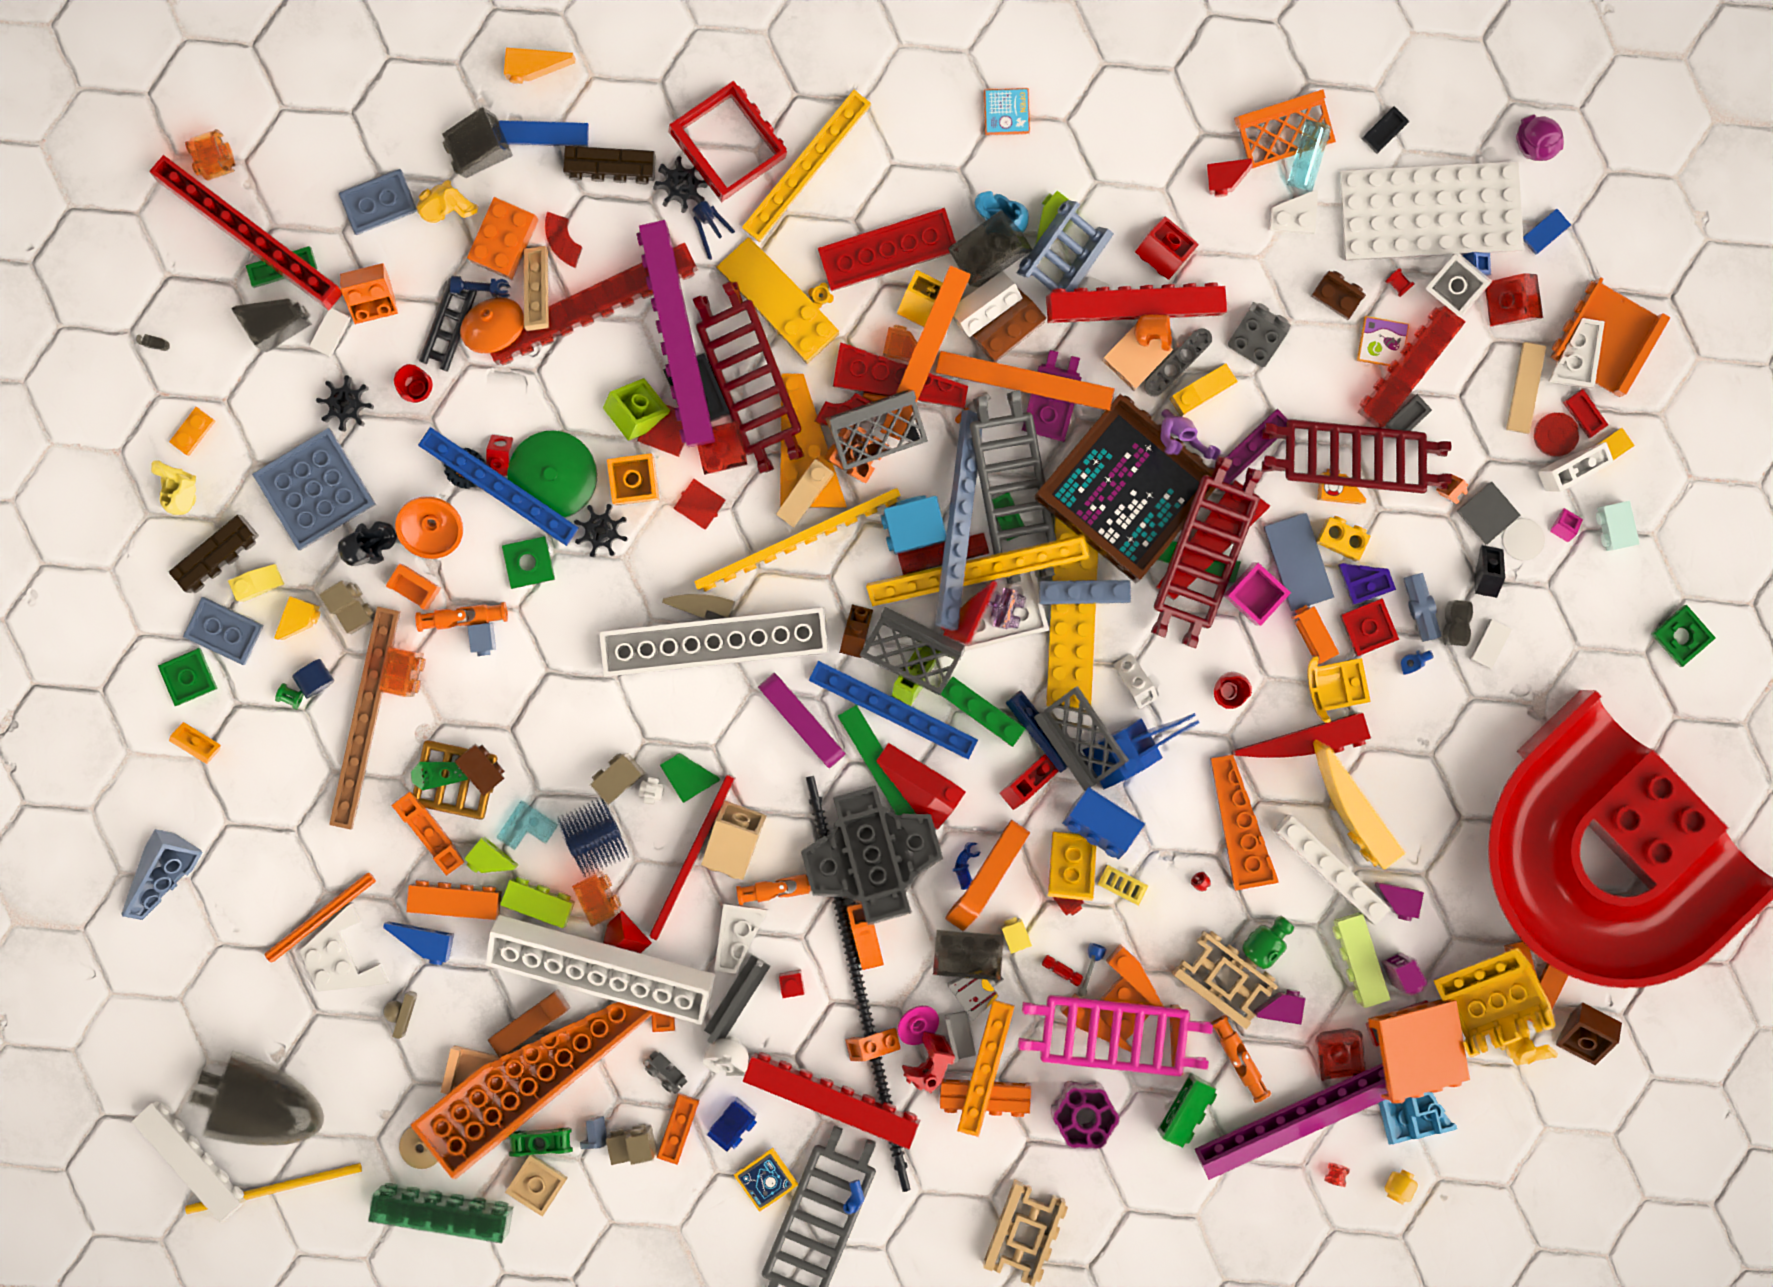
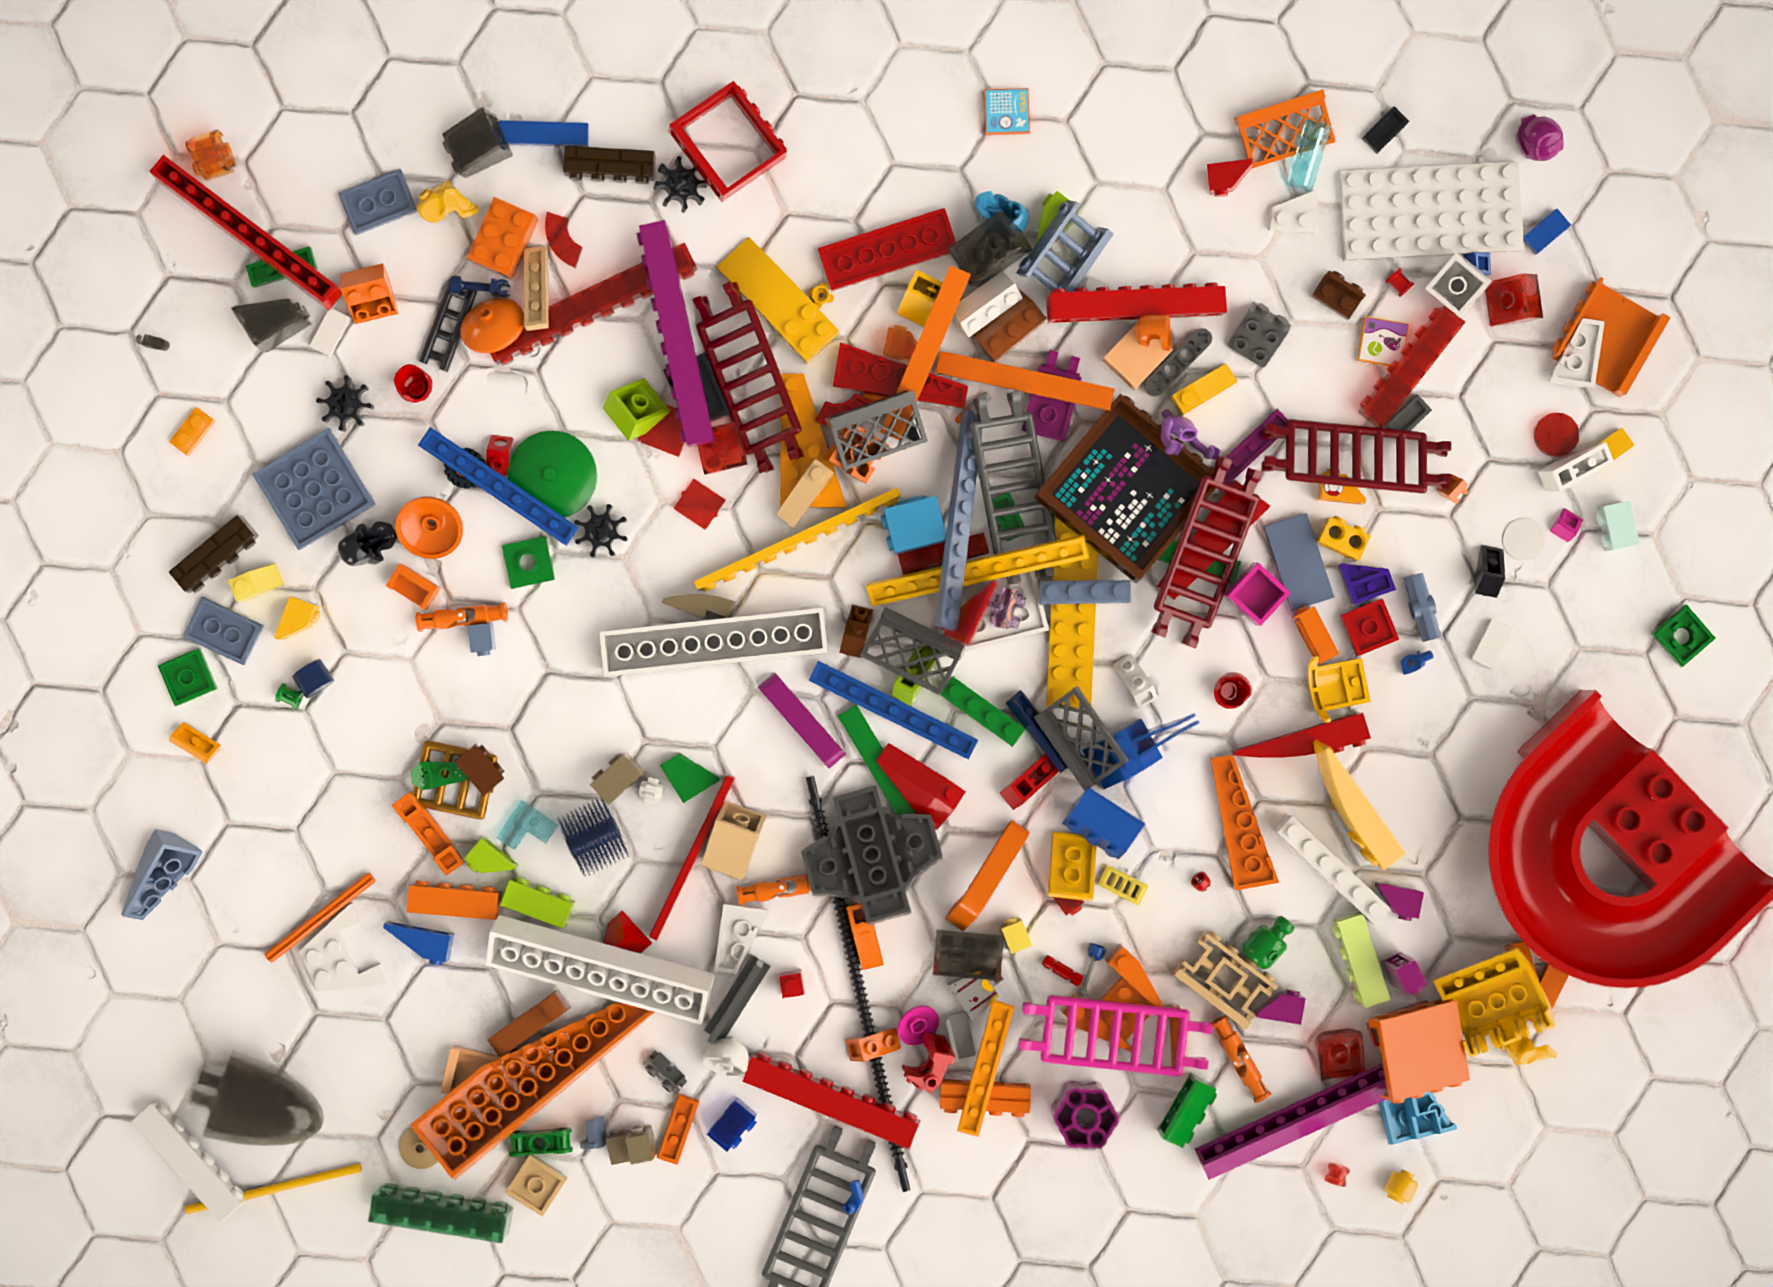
(177, 488): light yellow head -> none
(346, 603): dark tan brick -> none
(364, 720): medium nougat plate -> none
(400, 1013): dark tan tile -> none
(402, 672): clear orange brick -> none
(531, 64): light orange slope -> none
(597, 898): clear orange brick -> none
(633, 479): light orange brick -> none
(662, 1022): orange tile -> none
(705, 214): dark blue plant -> none
(766, 1179): slope -> none
(806, 166): yellow plate -> none
(961, 865): clear blue piece -> none
(1008, 1227): tan fence -> none
(1166, 248): red slope -> none
(1457, 629): clear smoke brick -> none
(1488, 513): dark grey tile -> none
(1526, 387): tan tile -> none
(1585, 413): red tile -> none
(1589, 1034): reddish brown slope -> none

